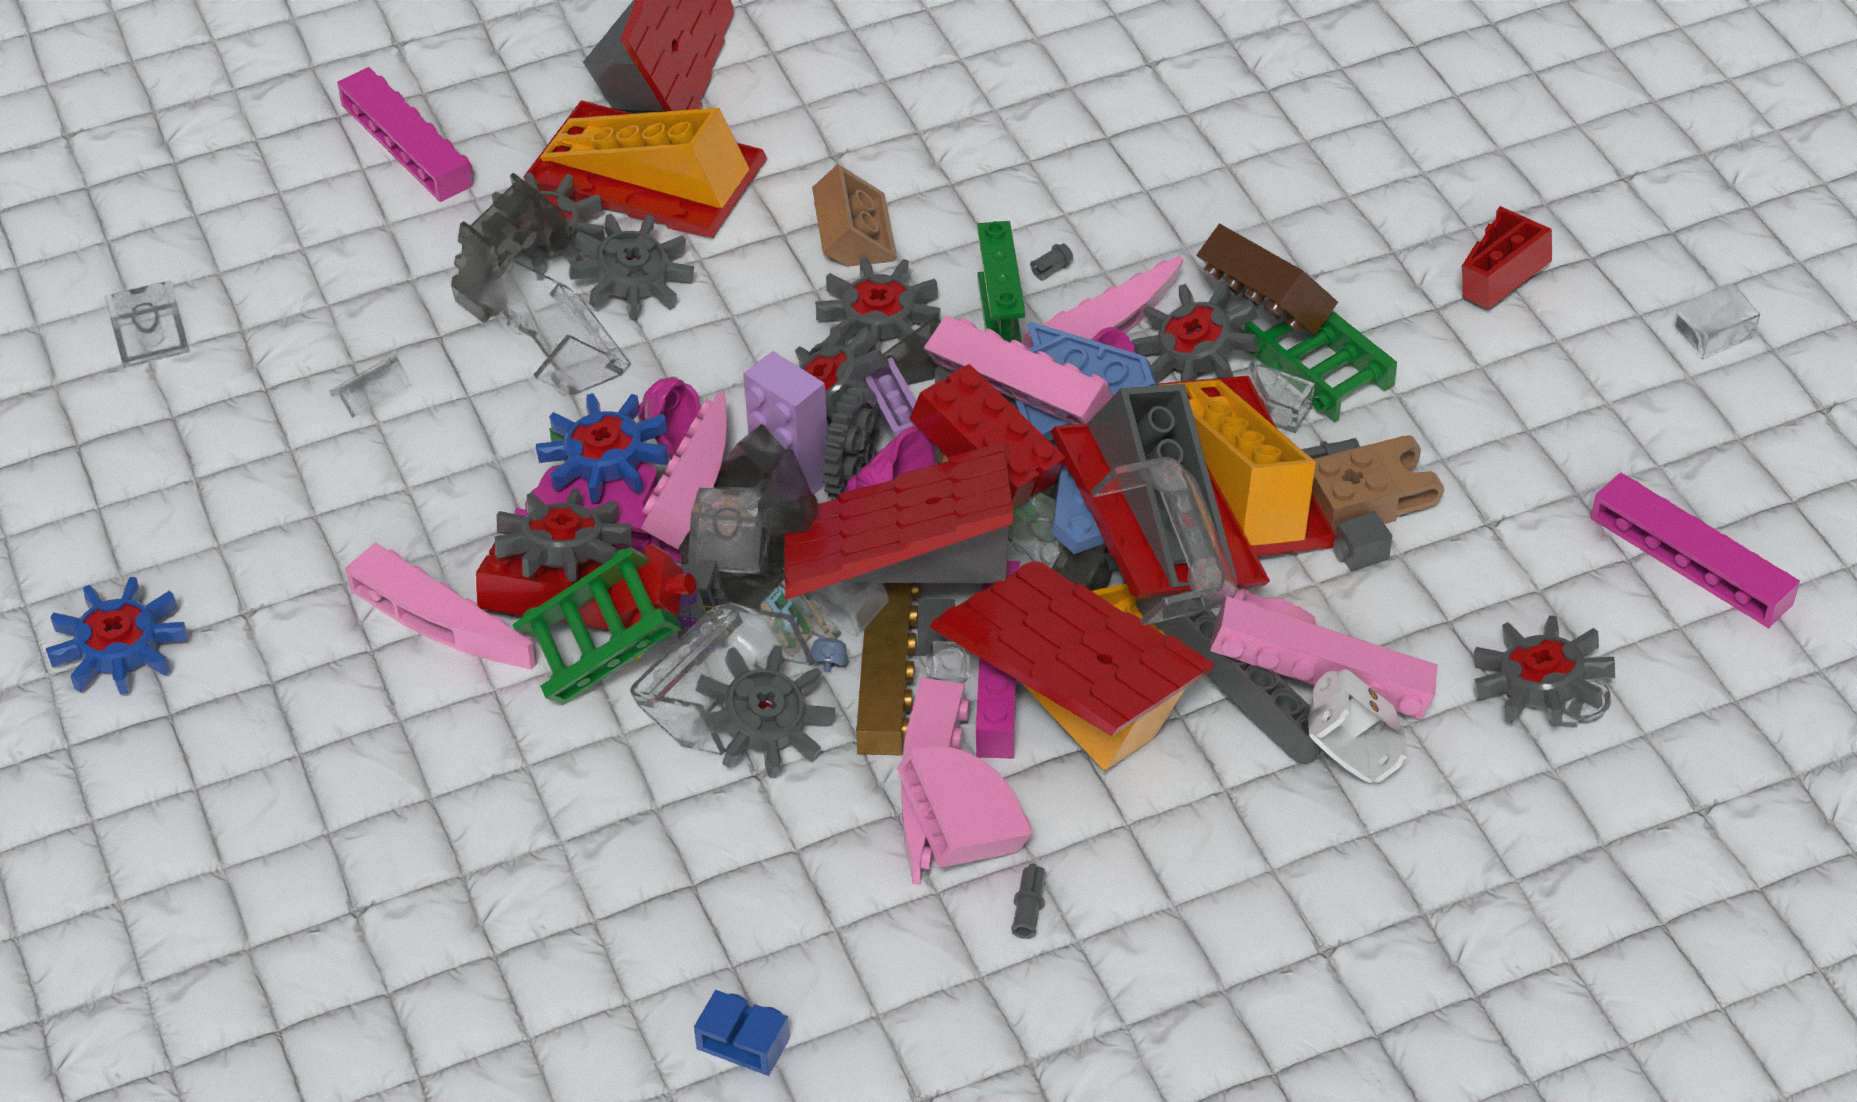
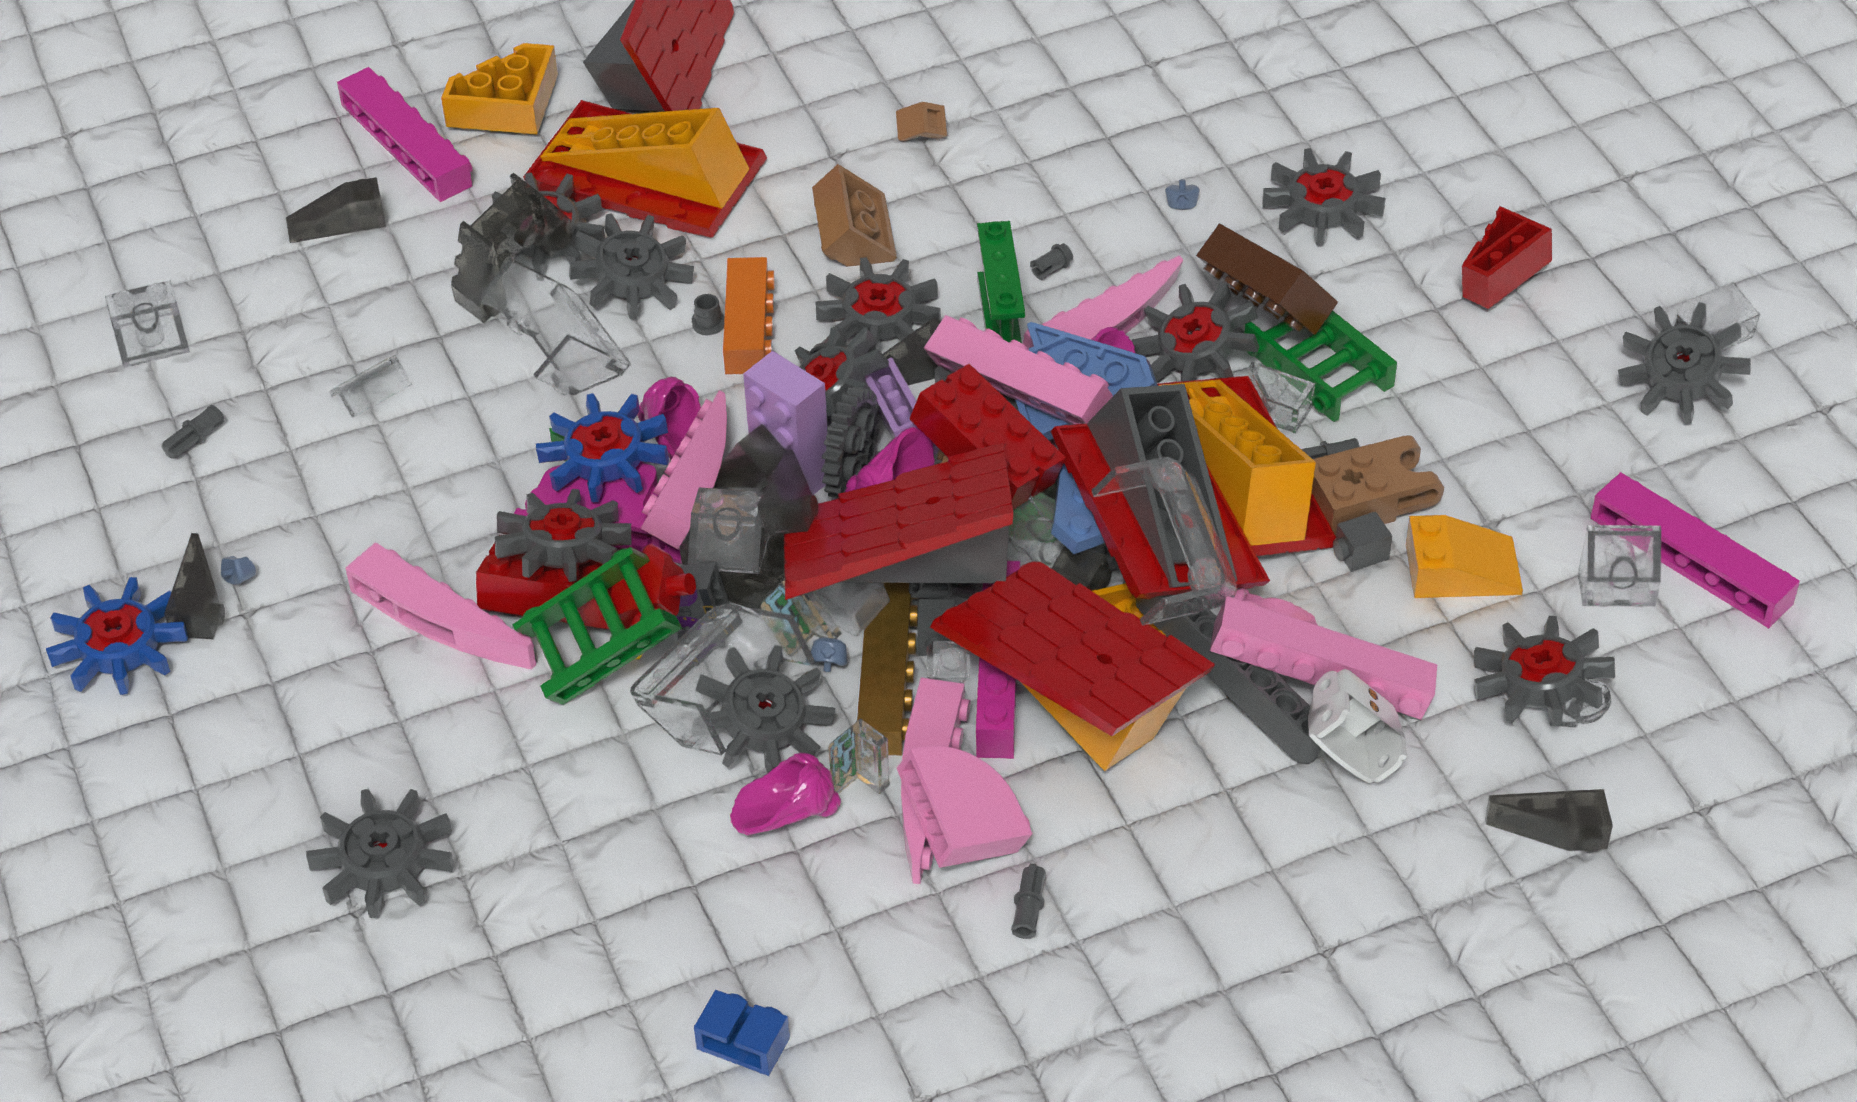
(193, 431): none -> dark grey axle
(195, 595): none -> clear smoke slope
(237, 570): none -> sand blue piece
(343, 210): none -> clear smoke slope
(381, 851): none -> dark grey gear
(503, 92): none -> light orange brick
(707, 315): none -> dark grey piece
(747, 313): none -> orange brick
(785, 795): none -> dark pink hair
(860, 754): none -> clear panel
(921, 120): none -> medium nougat panel
(941, 591): none -> dark grey axle
(1182, 196): none -> sand blue piece
(1324, 195): none -> dark grey gear
(1460, 559): none -> light orange slope
(1560, 818): none -> clear smoke slope
(1620, 565): none -> clear slope
(1684, 362): none -> dark grey gear

